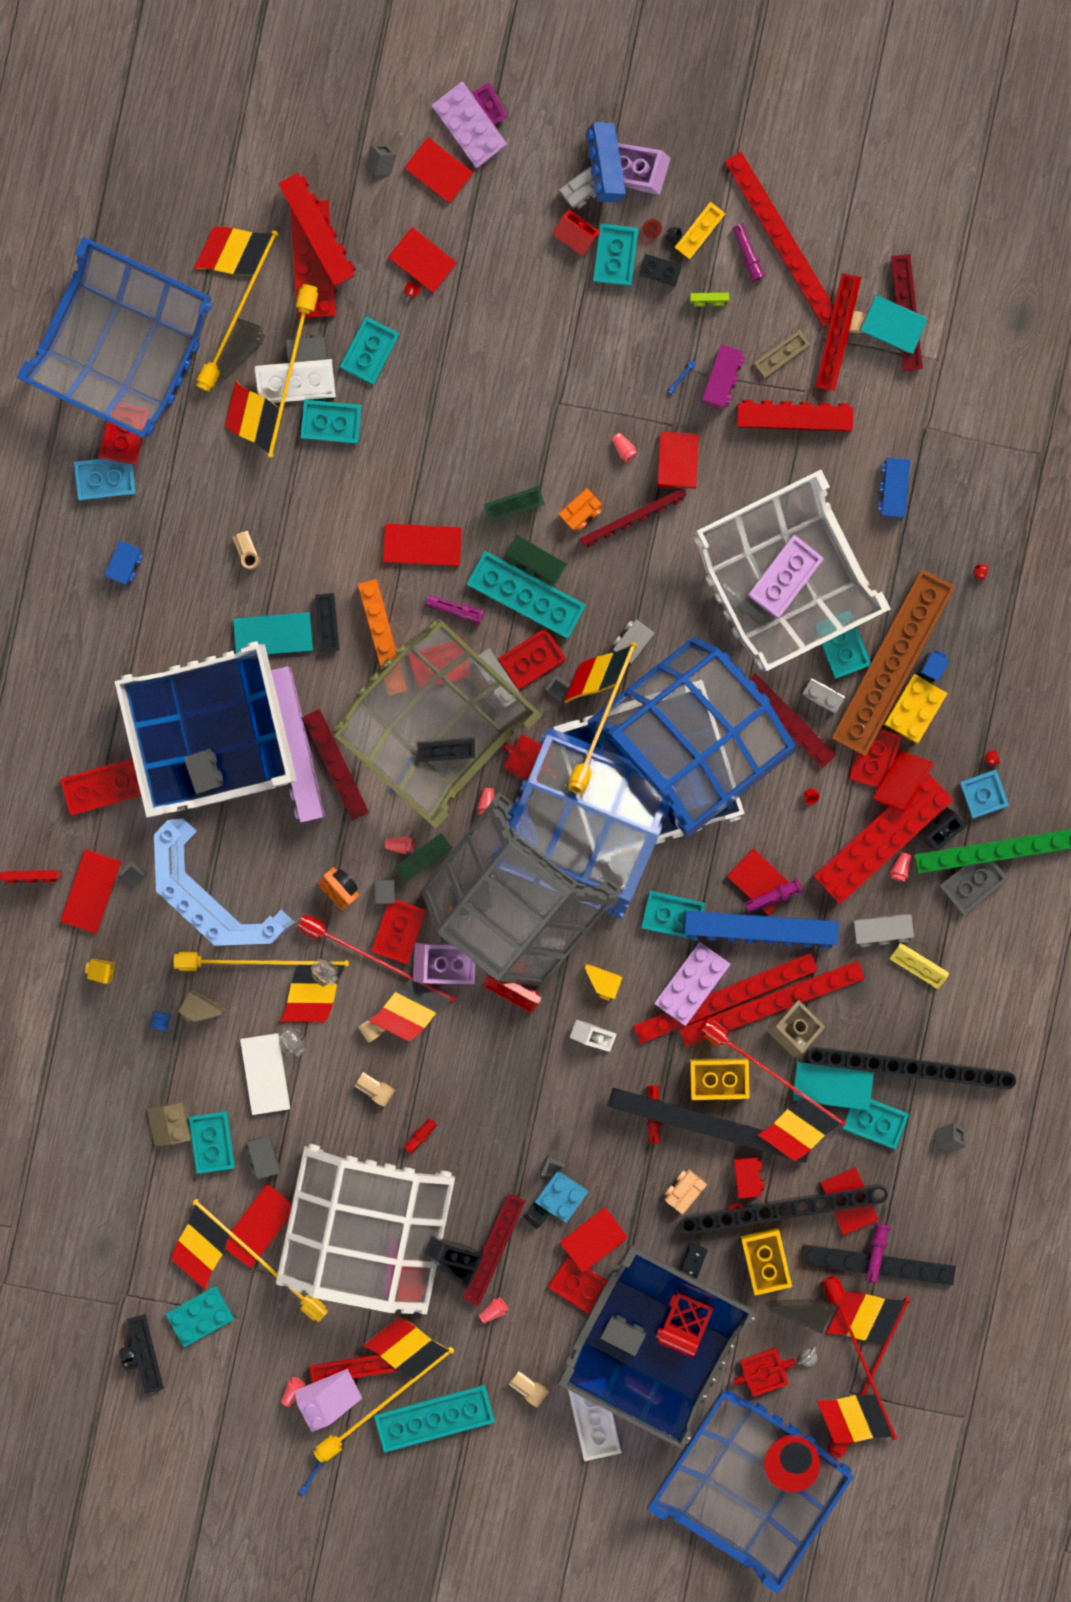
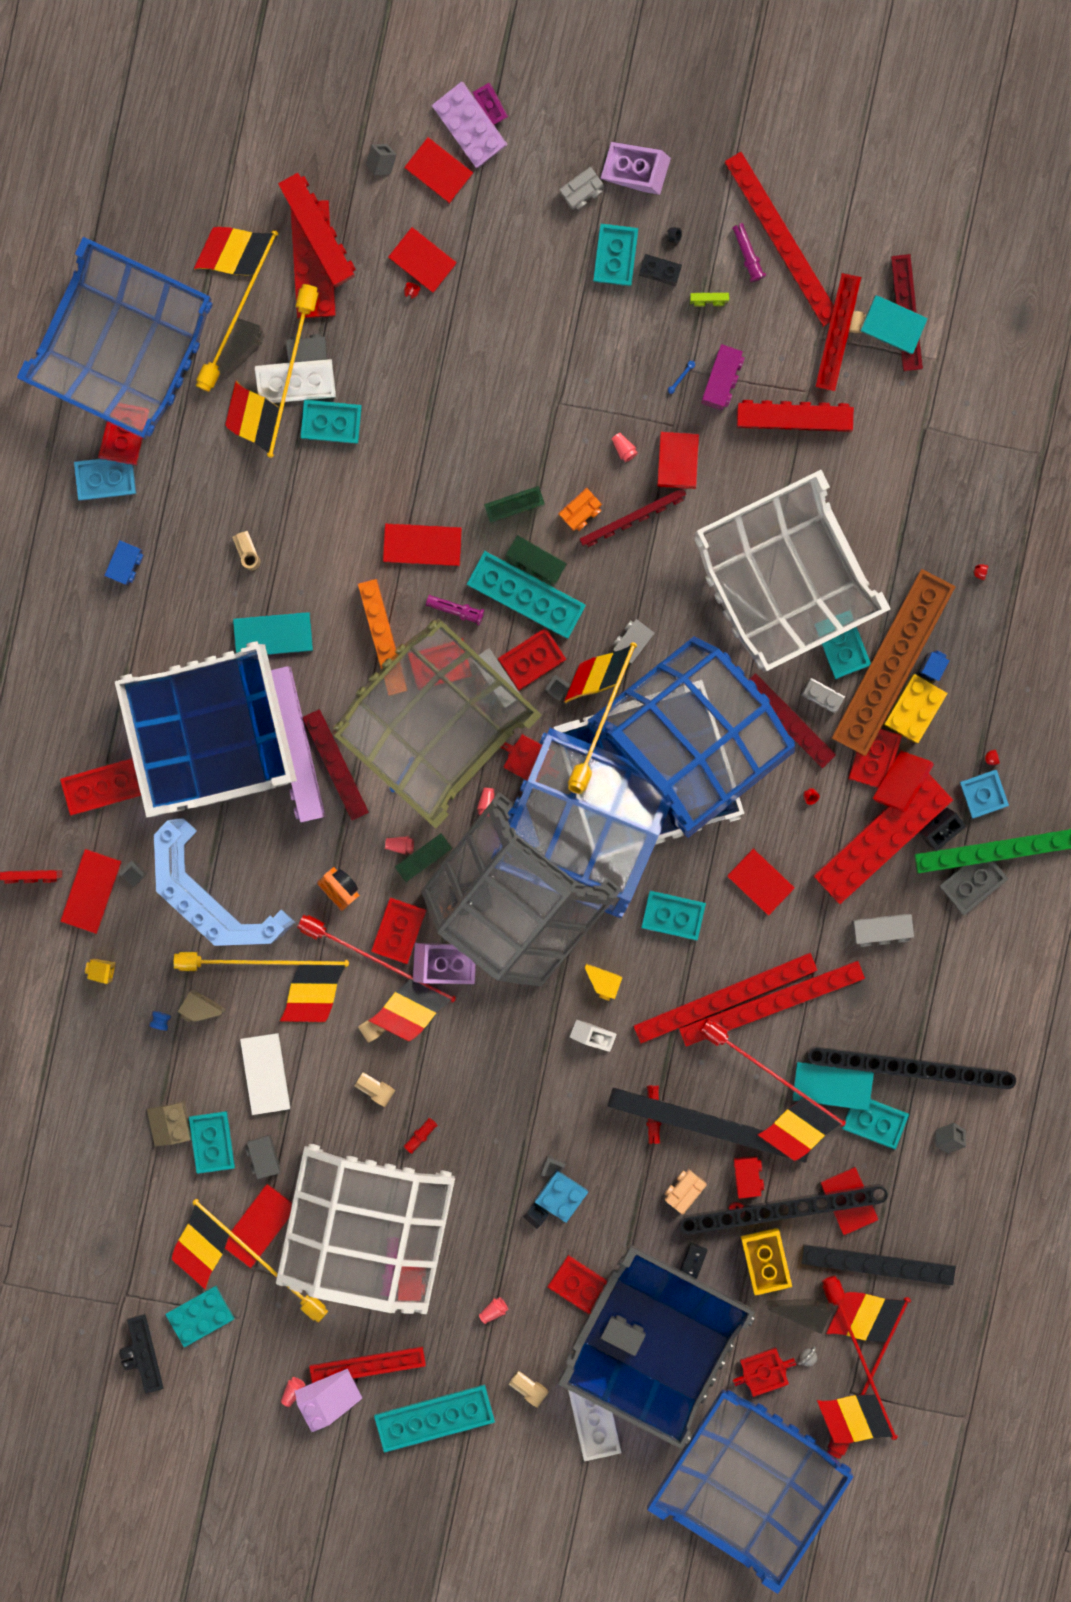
(203, 771): dark grey brick -> none
(292, 1042): clear head -> none
(303, 1490): blue hinge -> none
(324, 972): clear head -> none
(327, 622): black plate -> none
(369, 350): teal tile -> none
(384, 891): dark grey panel -> none
(406, 1351): flag -> none
(445, 749): black plate -> none
(454, 1259): black wedge -> none
(494, 1248): dark red plate -> none
(514, 993): red plate -> none
(576, 232): red brick -> none
(593, 1239): red tile -> none
(605, 162): brick -> none
(652, 222): clear red plate -> none
(680, 1339): red piece -> none
(692, 984): lavender plate -> none
(700, 230): yellow plate -> none
(719, 1078): yellow brick -> none
(760, 928): blue brick -> none
(781, 354): dark tan tile -> none
(782, 892): magenta pin -> none
(785, 576): lavender plate -> none
(792, 1463): red piece -> none
(795, 1029): dark tan slope -> none
(878, 1243): magenta pin -> none
(894, 487): blue brick -> none
(900, 870): coral cone -> none
(919, 965): light yellow plate -> none

